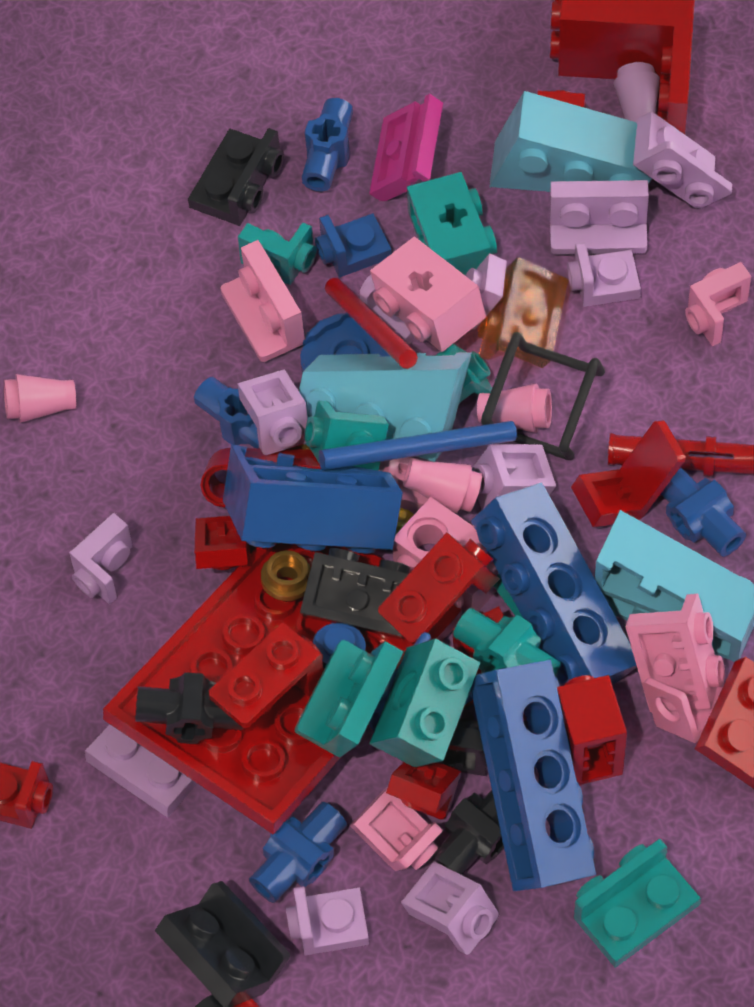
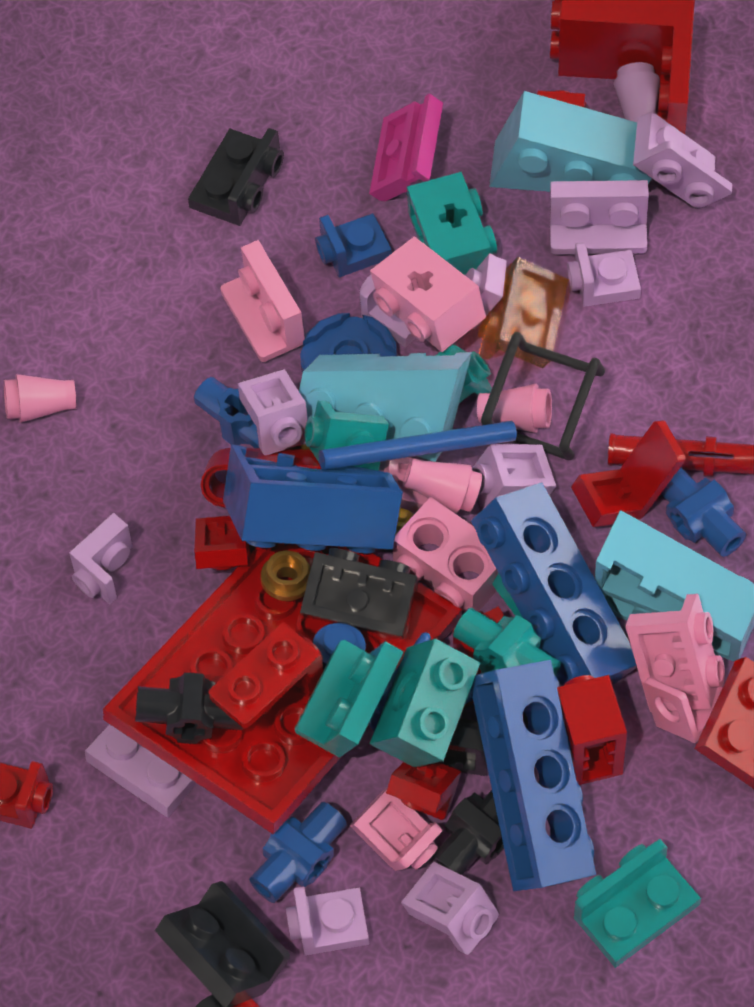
(286, 256): teal bracket -> none
(327, 144): blue axle -> none
(371, 323): red bar -> none
(436, 586): red bracket -> none
(714, 295): bright pink bracket -> none

